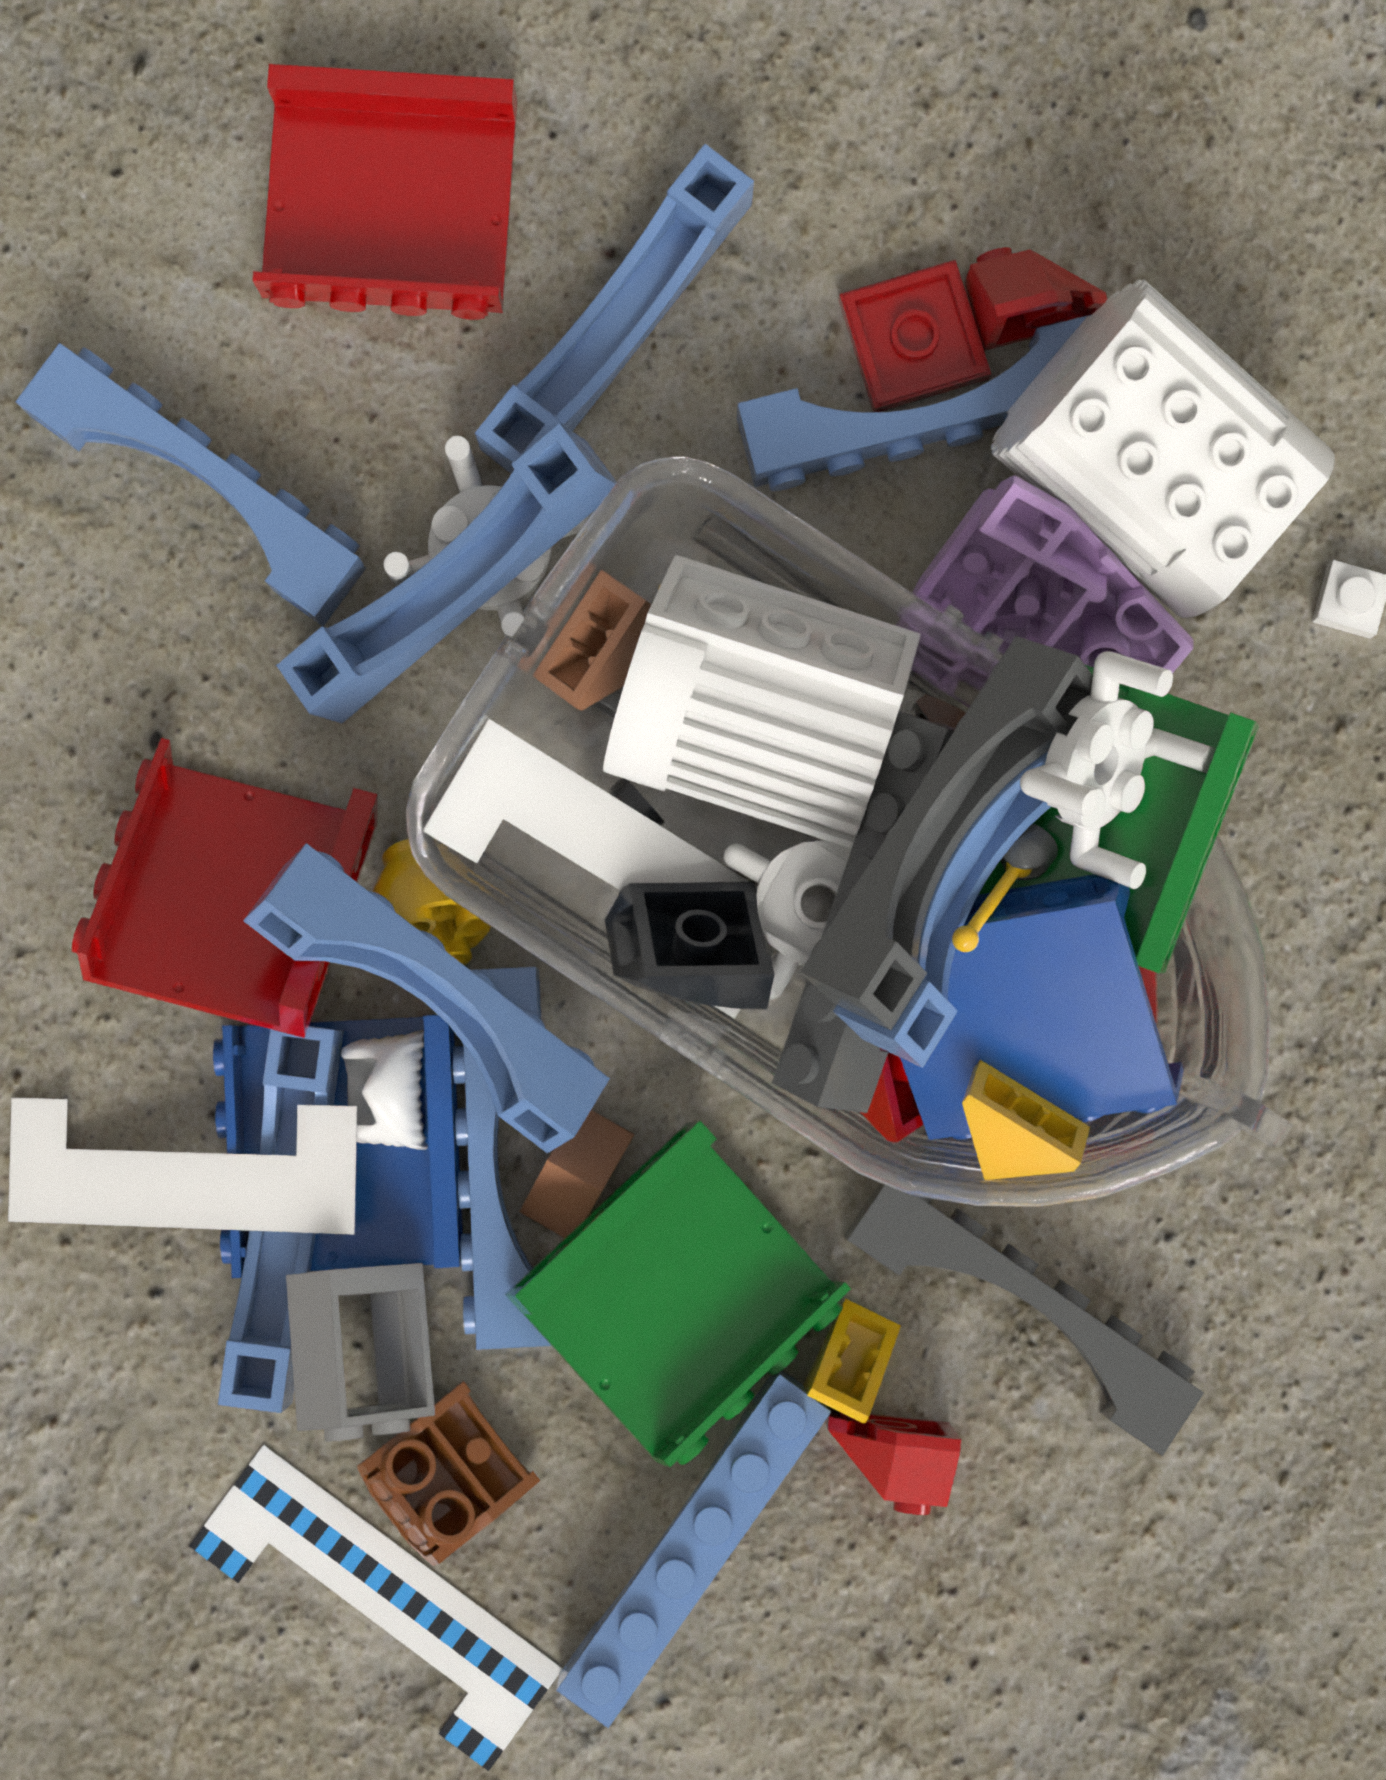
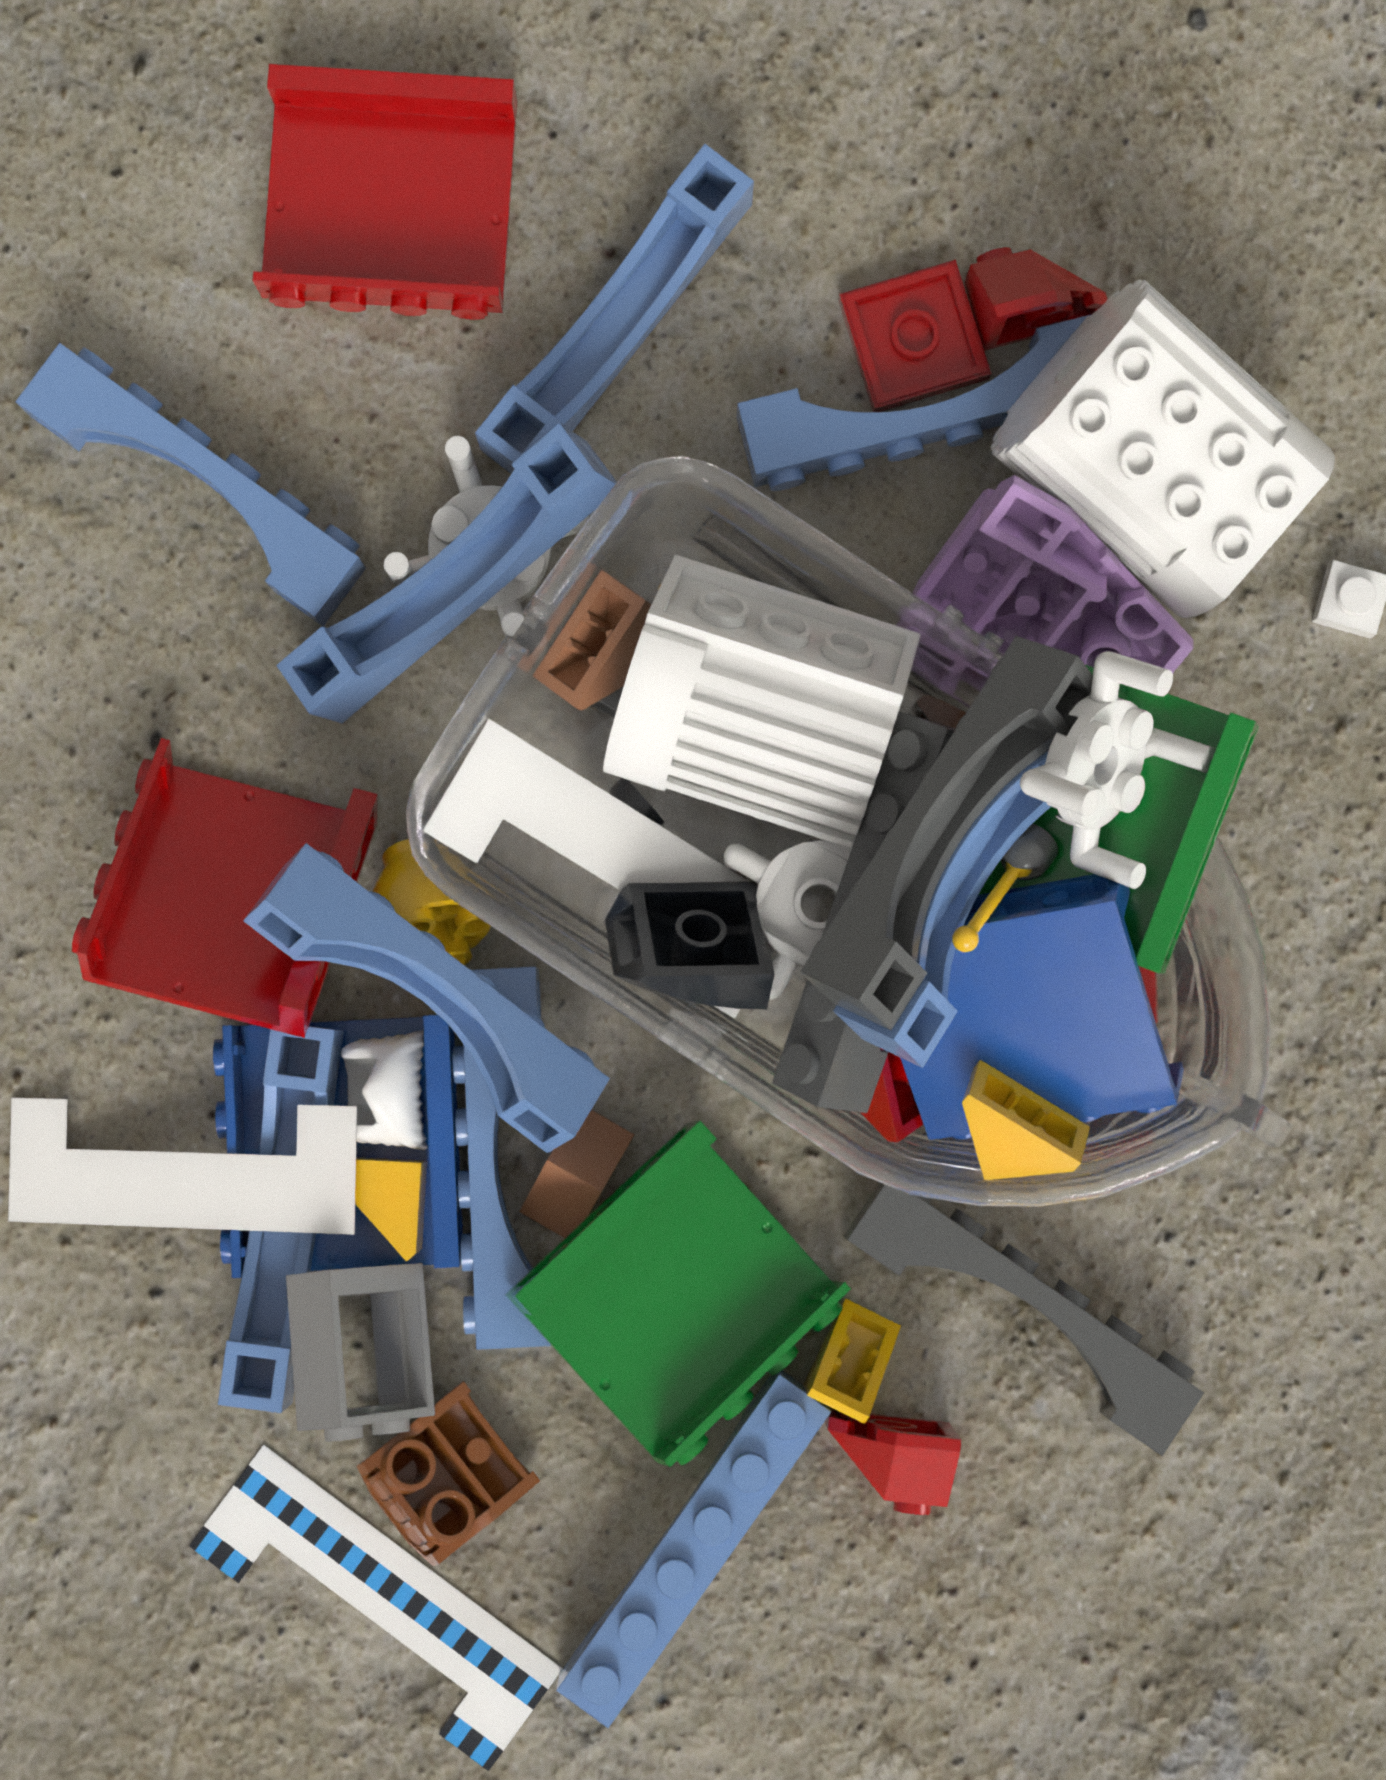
(393, 1200): none -> yellow slope

